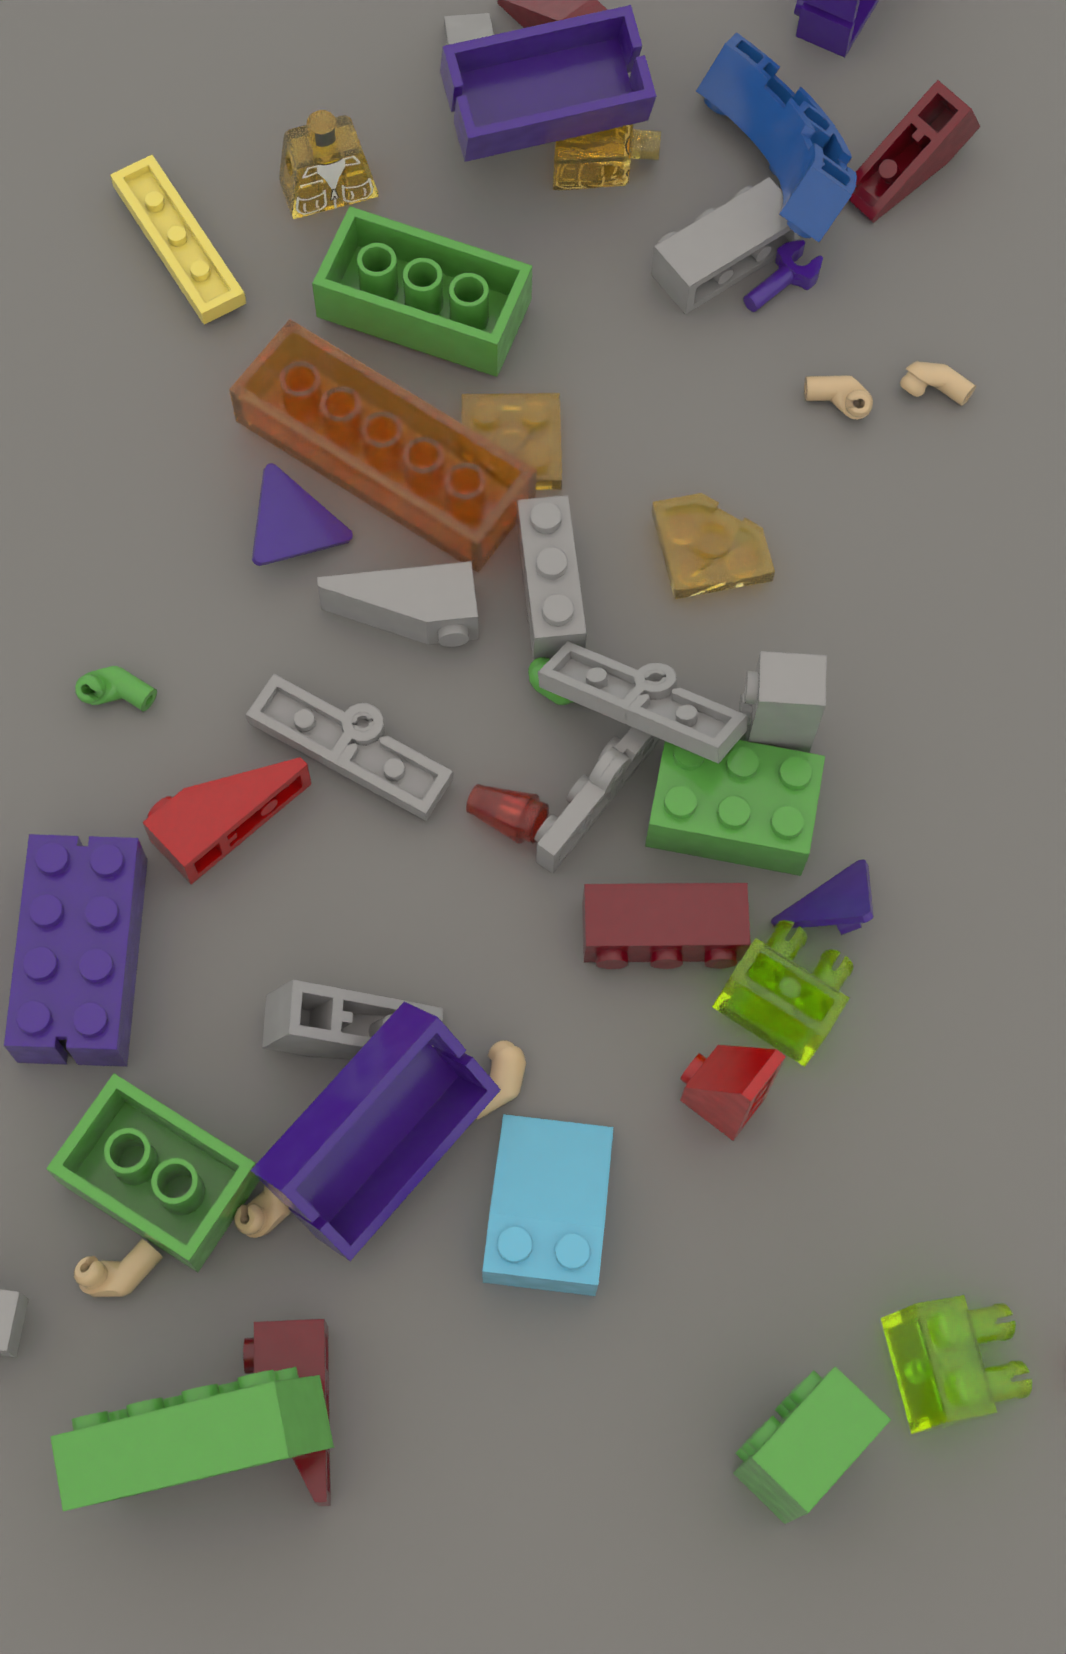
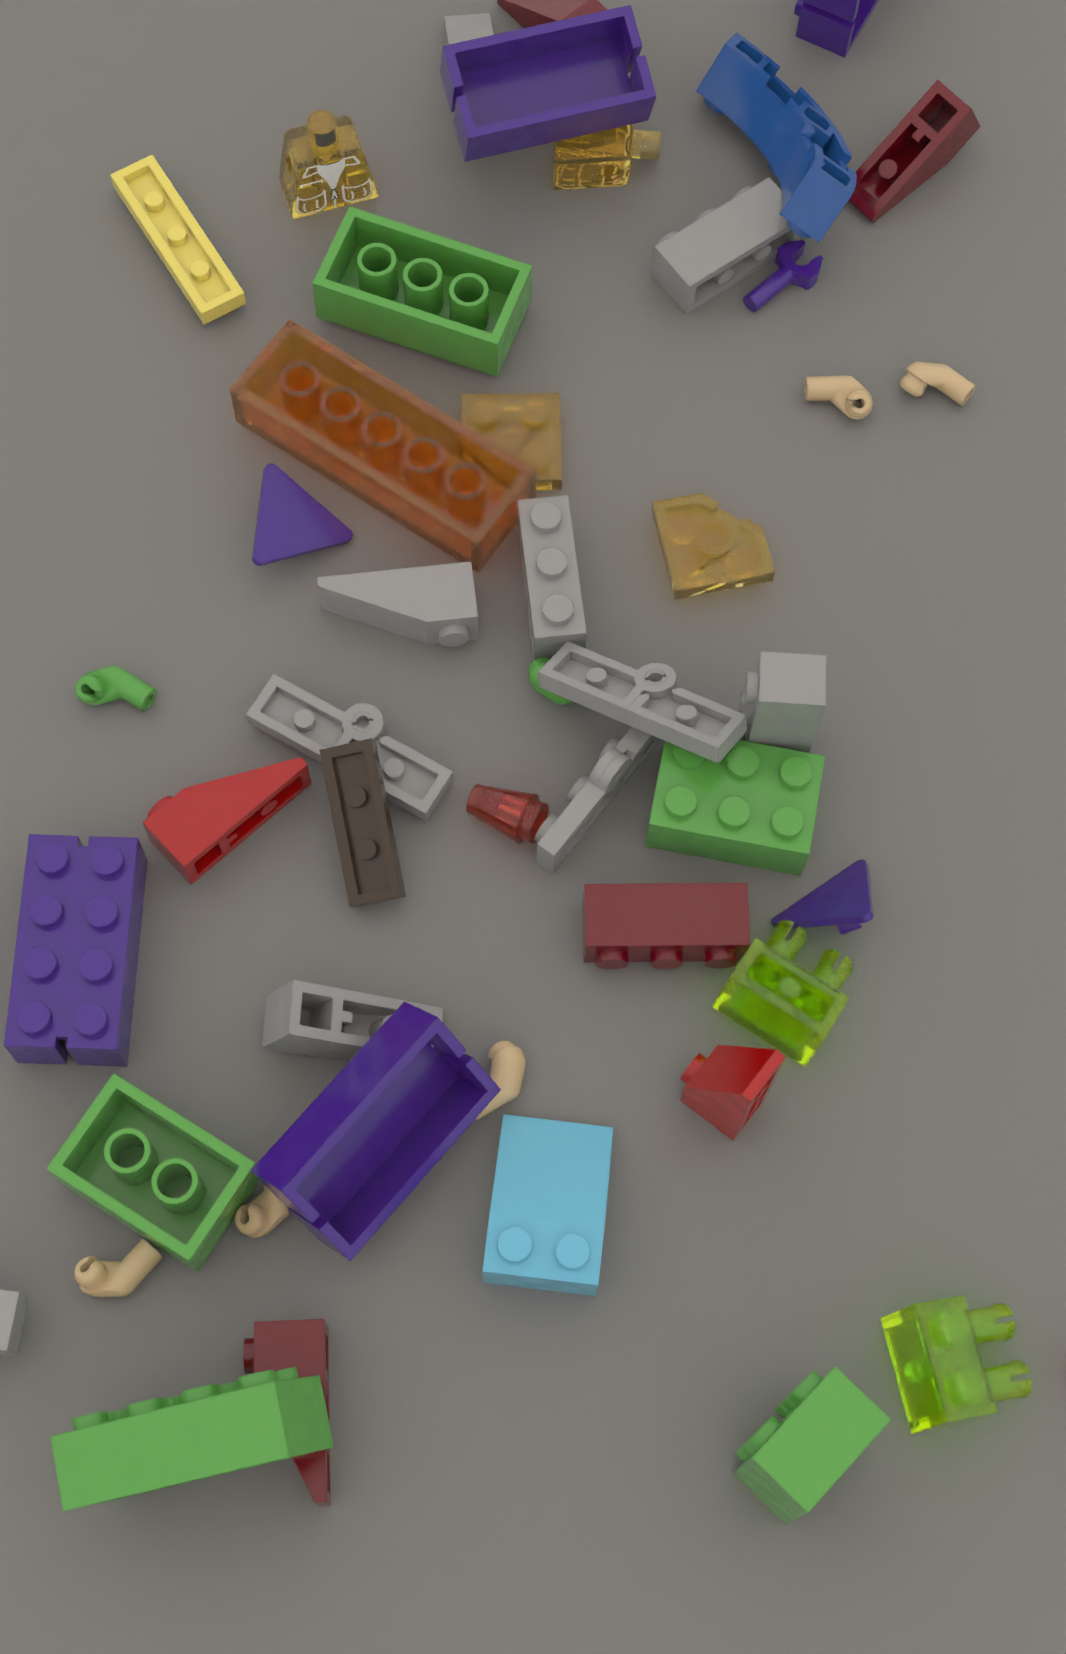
(362, 823): none -> dark brown plate

